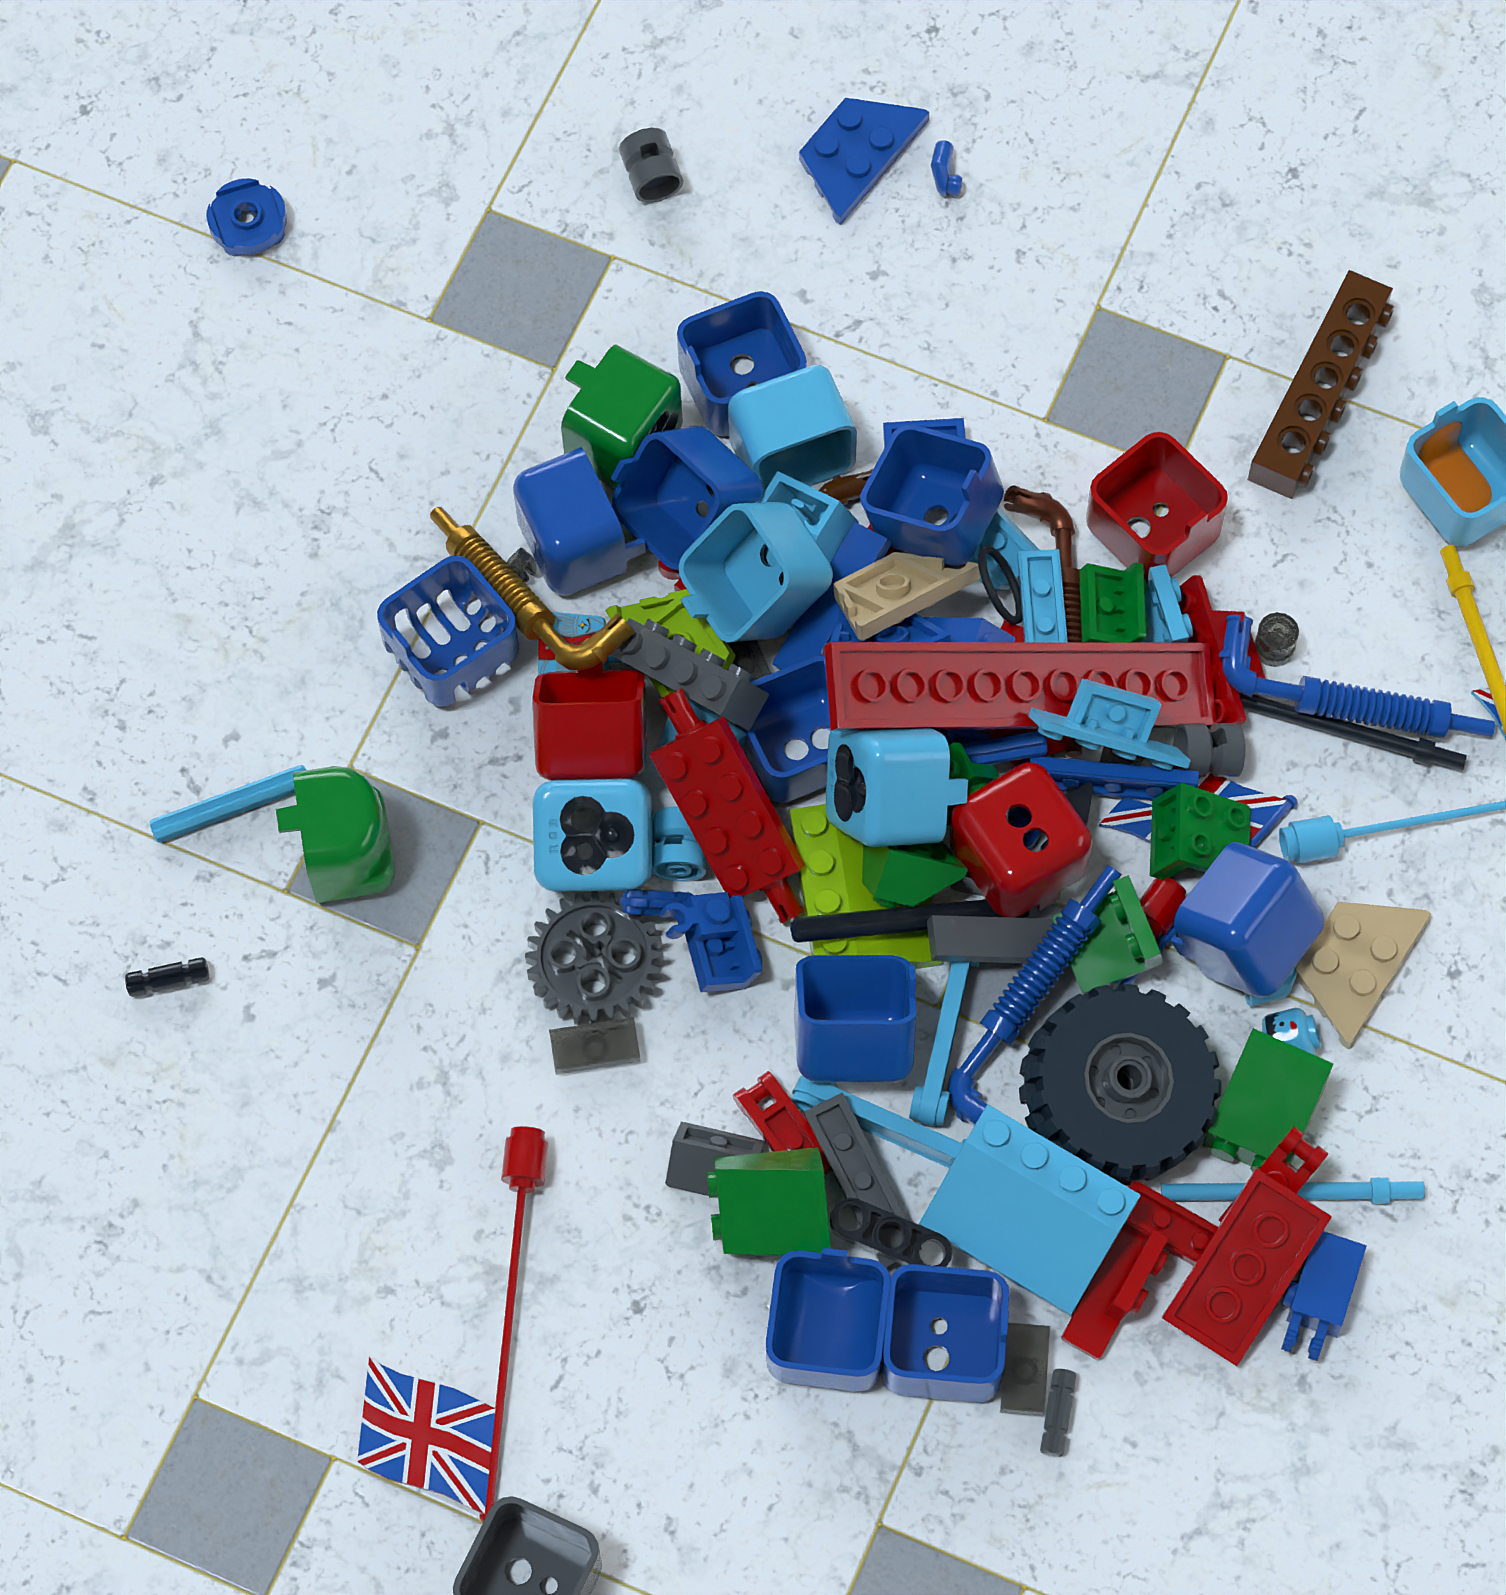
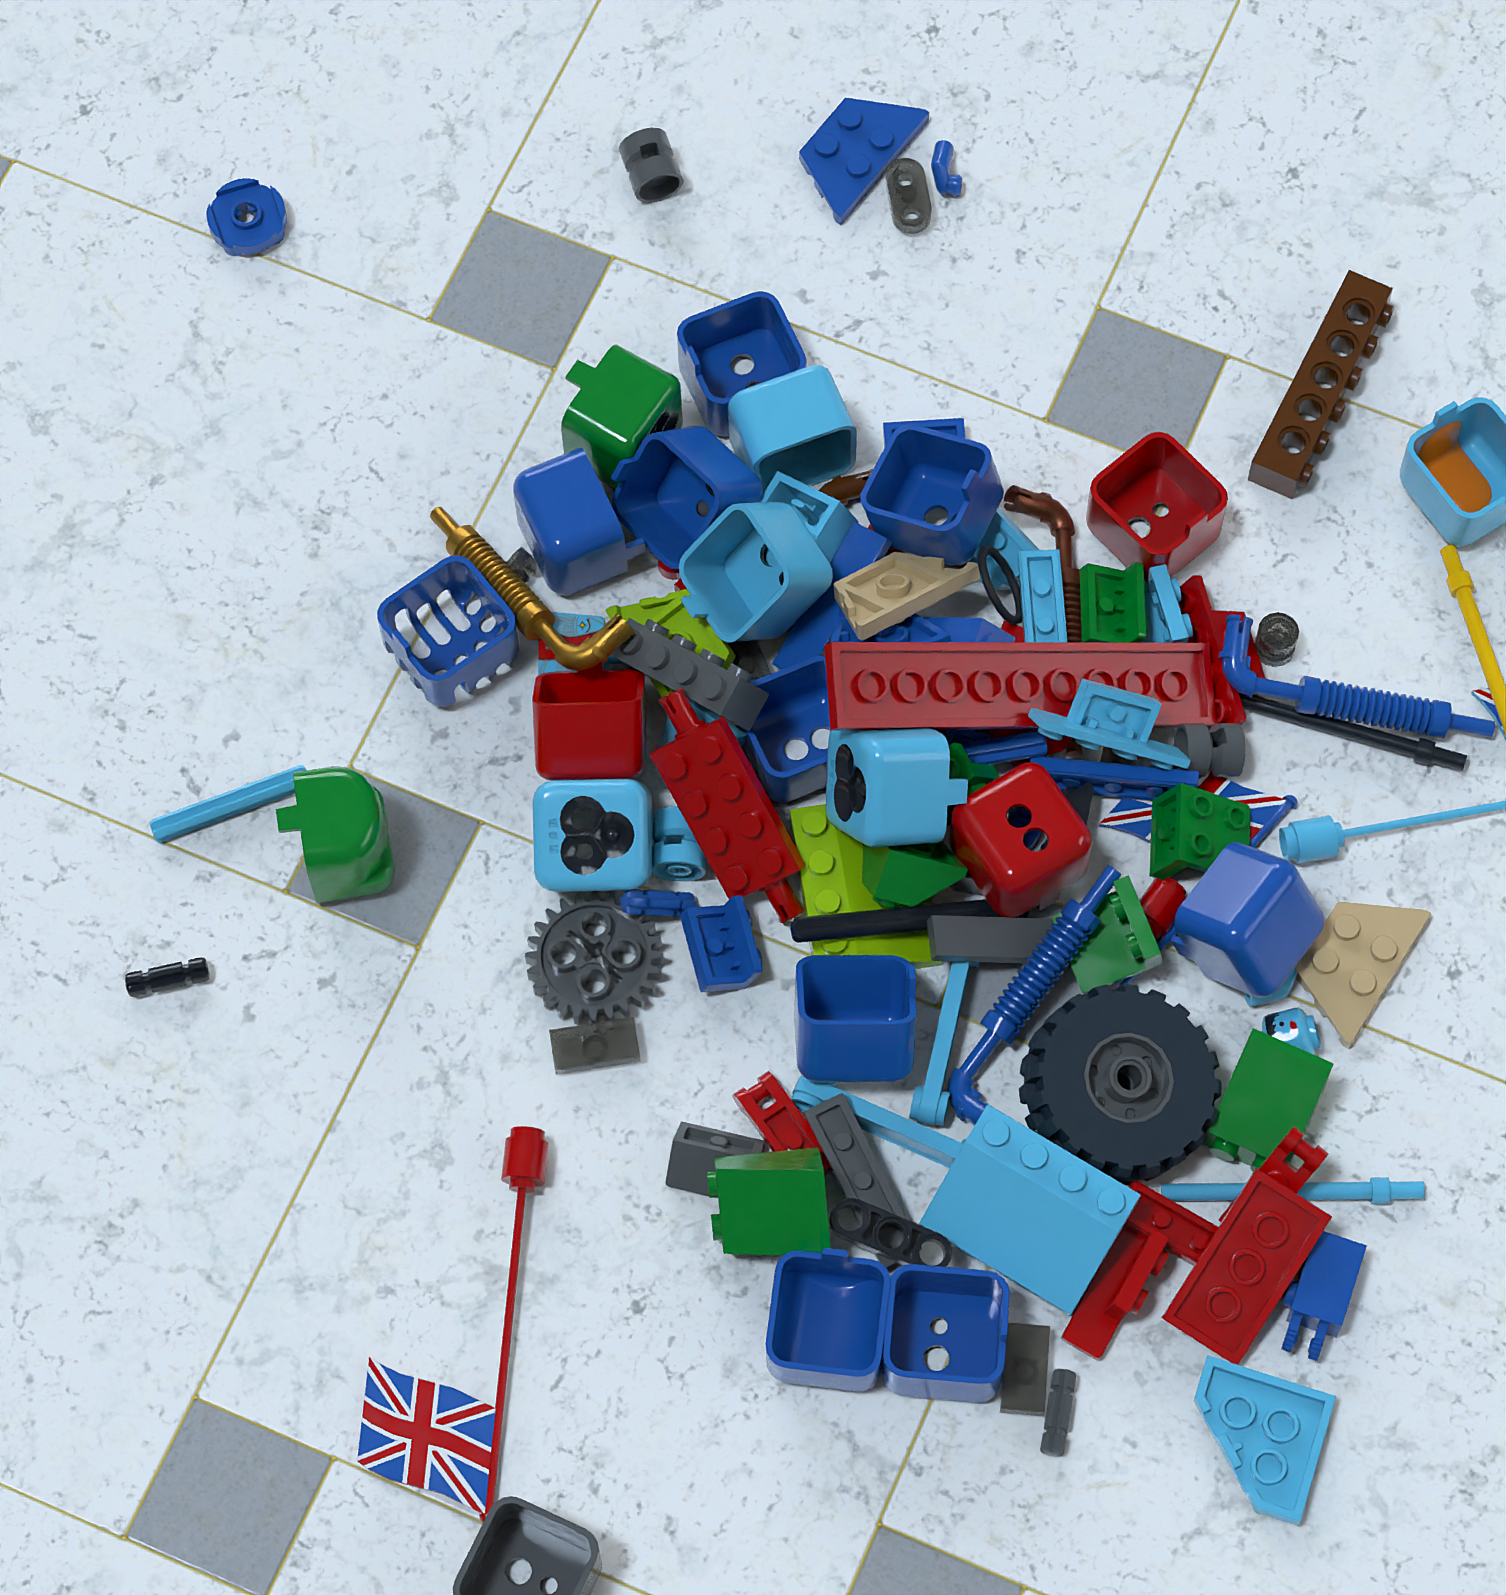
(705, 914): blue plate -> none
(908, 198): none -> clear smoke plate
(1266, 1433): none -> medium azure plate

